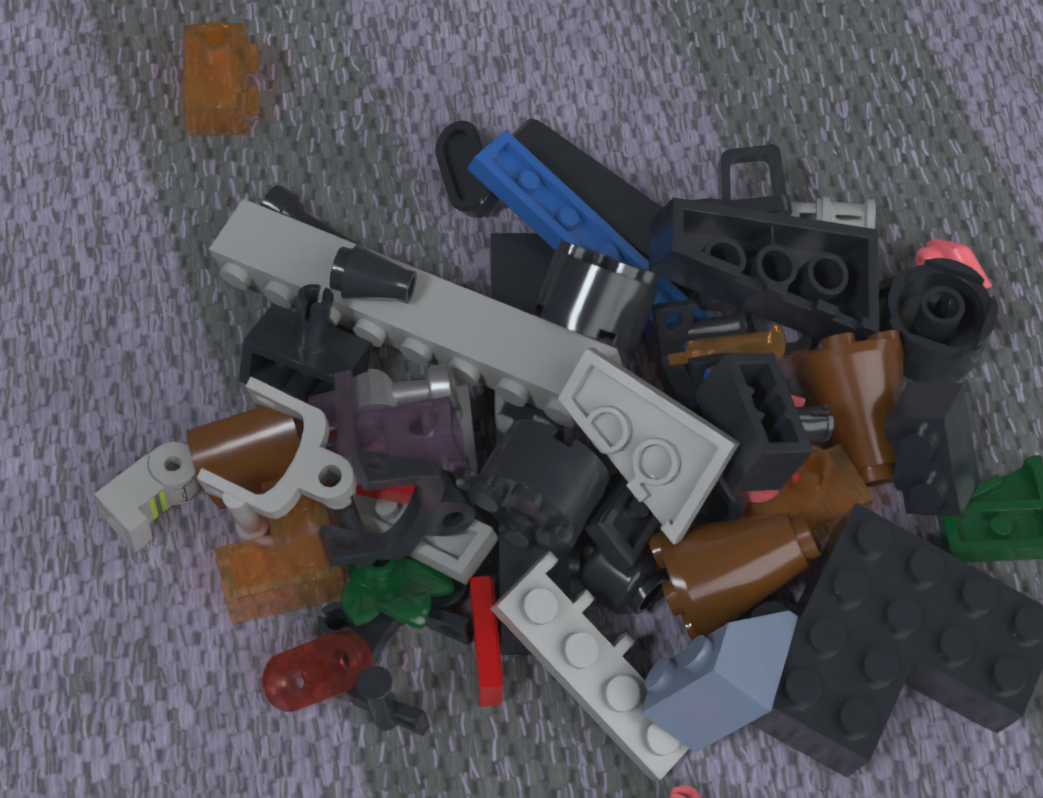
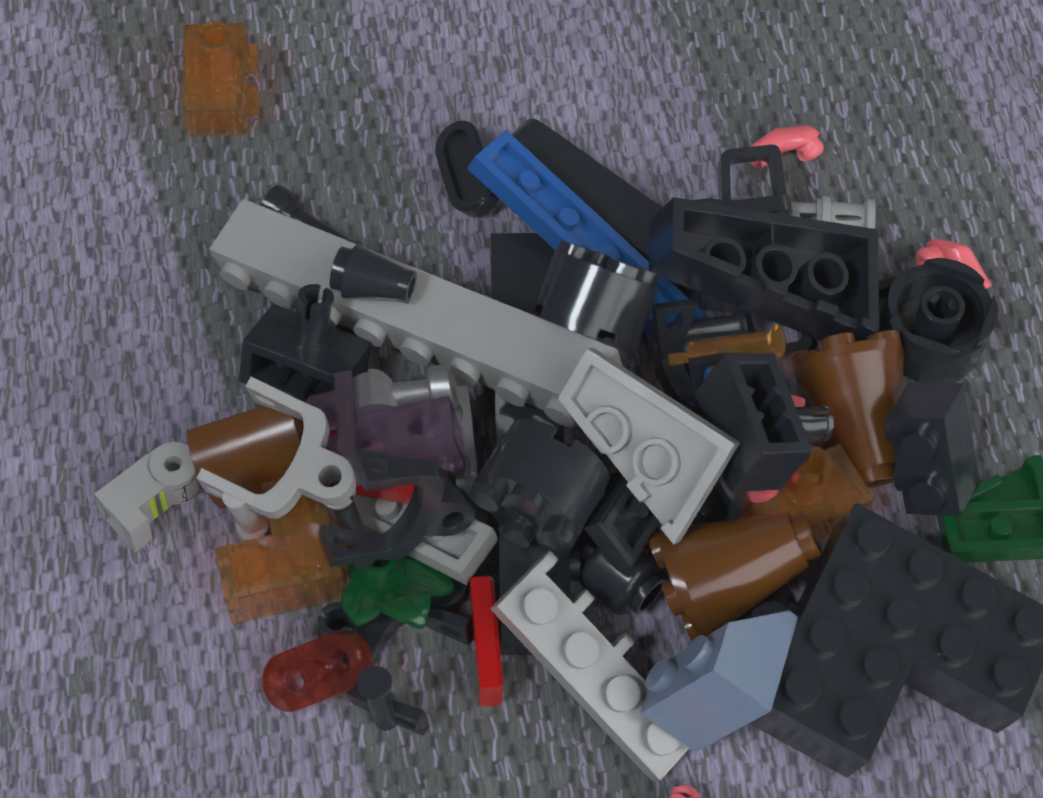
(801, 138): none -> coral arm

